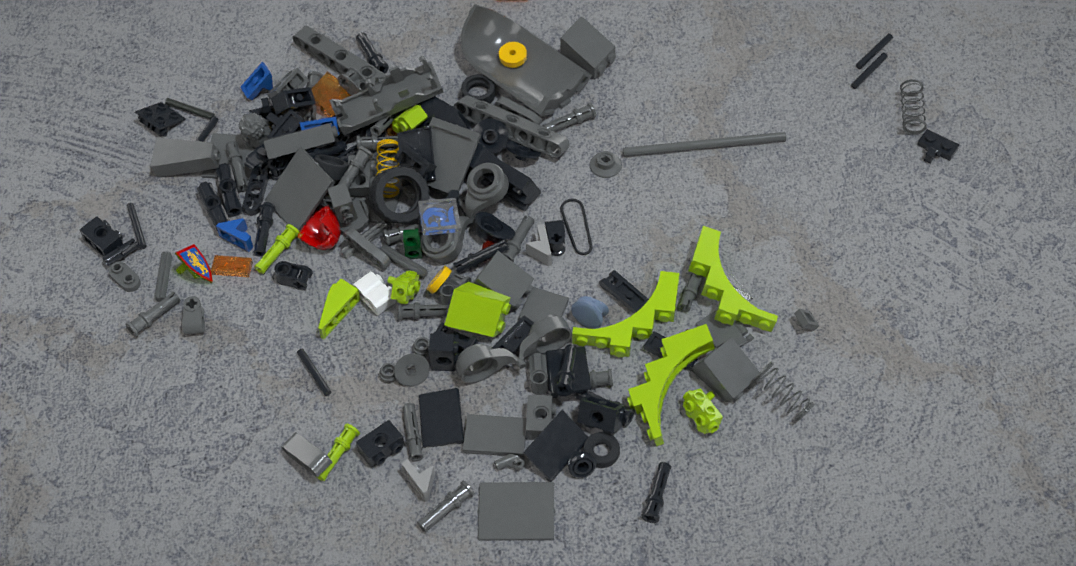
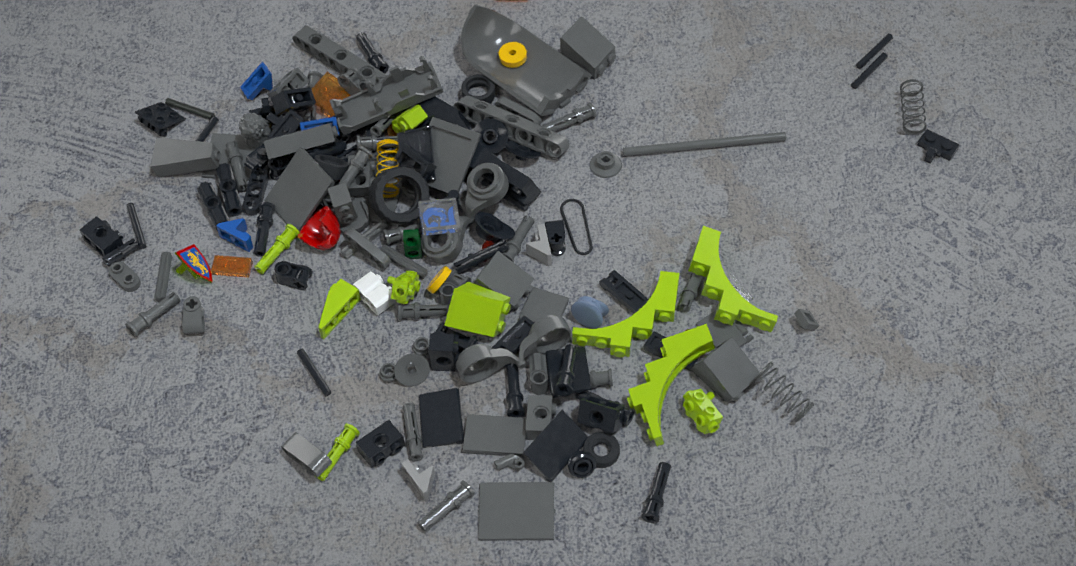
(514, 395): none -> black pin

